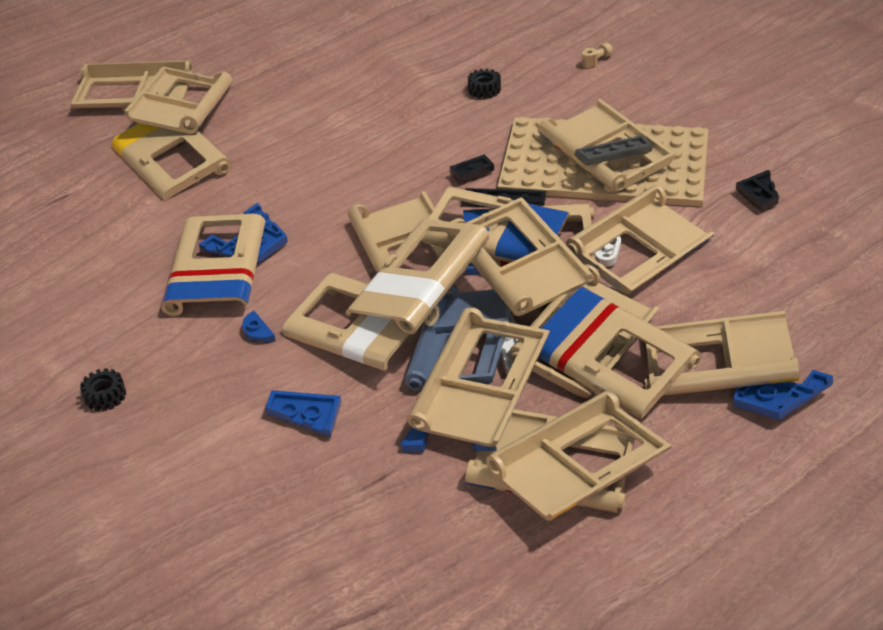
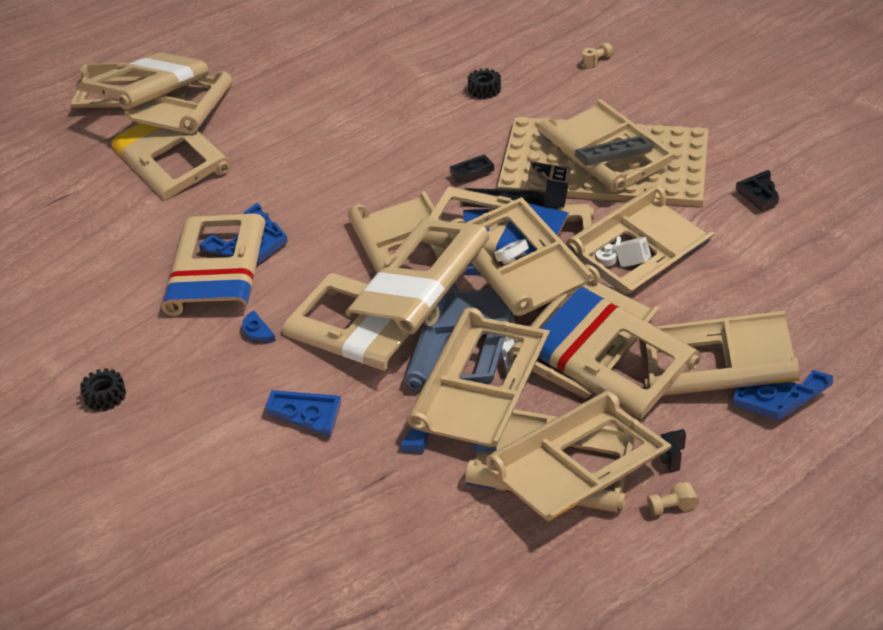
(163, 74): none -> tan piece
(511, 251): none -> white plate
(549, 183): none -> black wedge
(633, 252): none -> white panel
(673, 456): none -> black bracket
(681, 495): none -> tan leg

